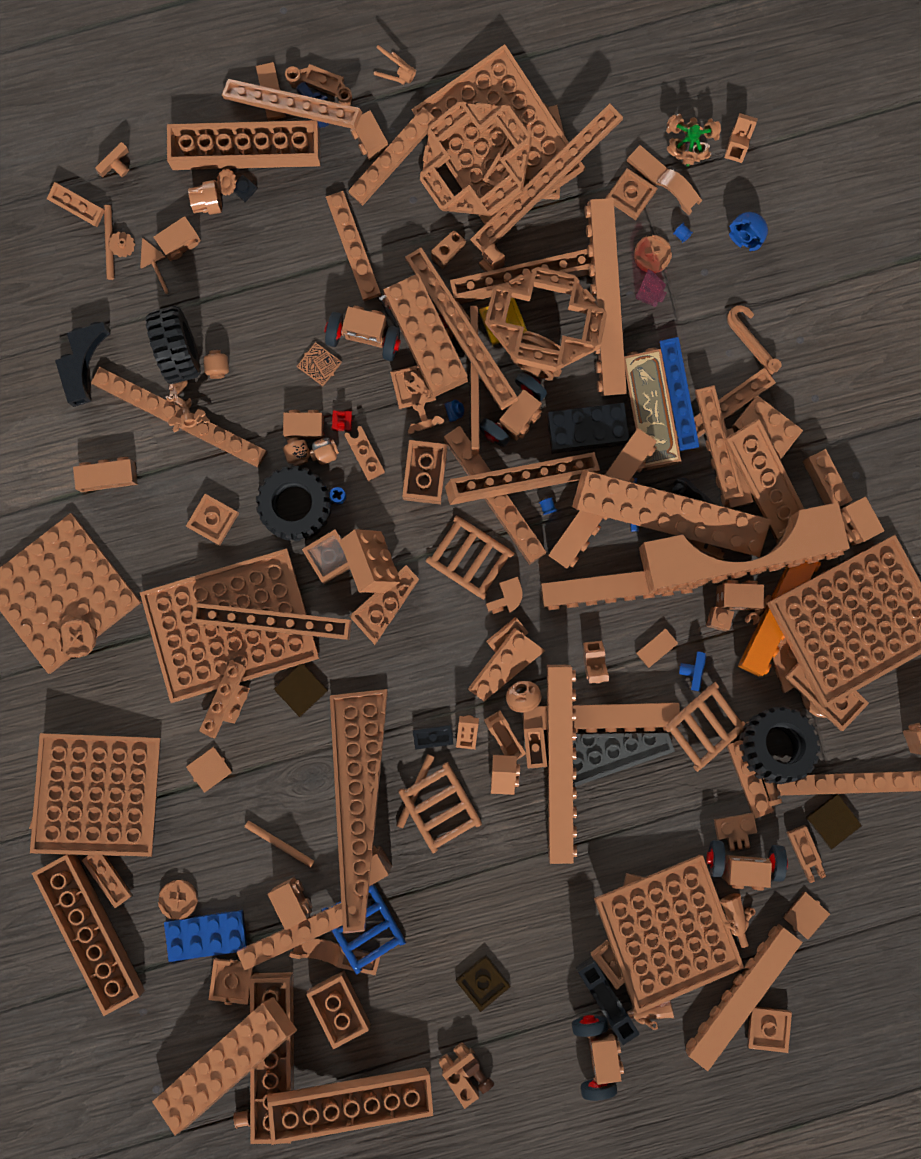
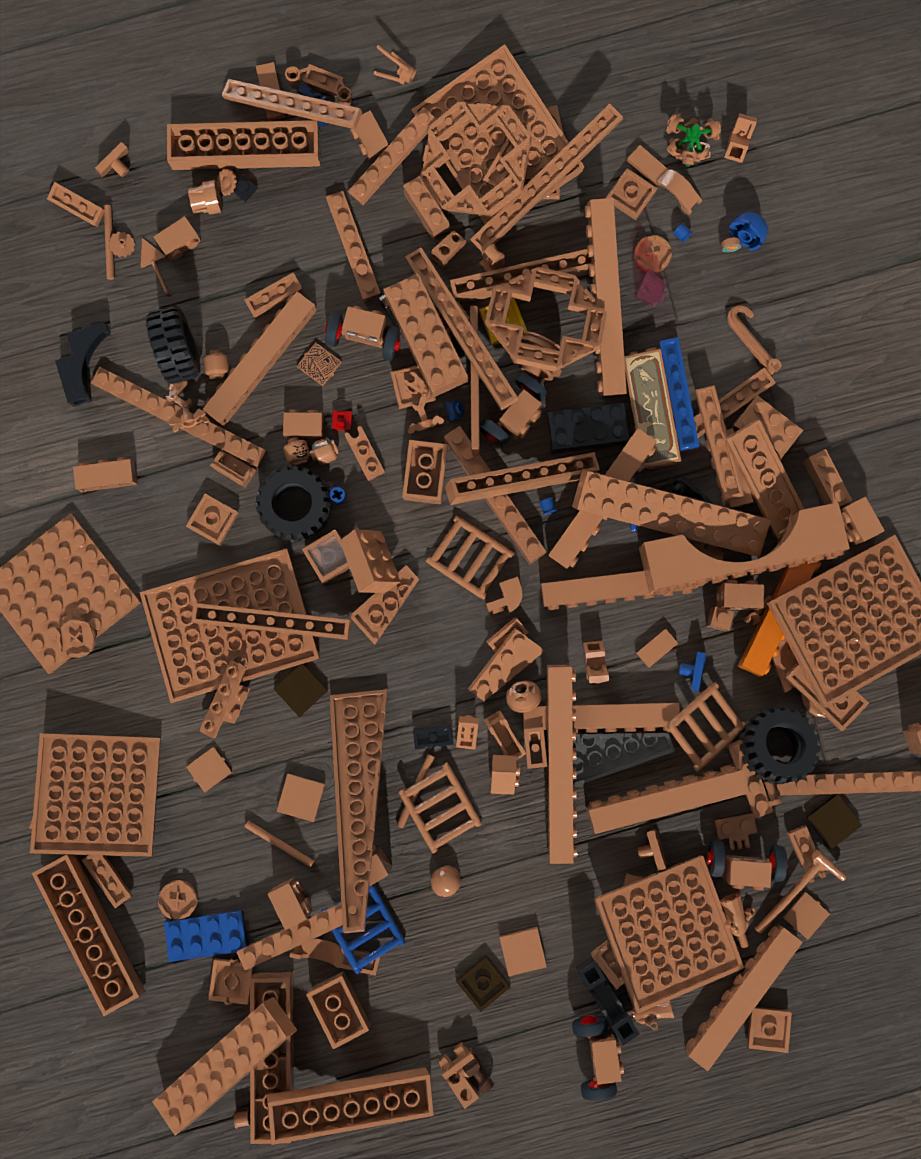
(233, 468): none -> nougat hinge
(260, 358): none -> nougat brick
(273, 295): none -> nougat plate
(301, 797): none -> nougat tile
(426, 208): none -> nougat brick
(445, 881): none -> nougat hair
(522, 951): none -> nougat tile
(653, 849): none -> nougat tile
(667, 799): none -> nougat brick
(731, 244): none -> nougat tile
(820, 862): none -> nougat bar

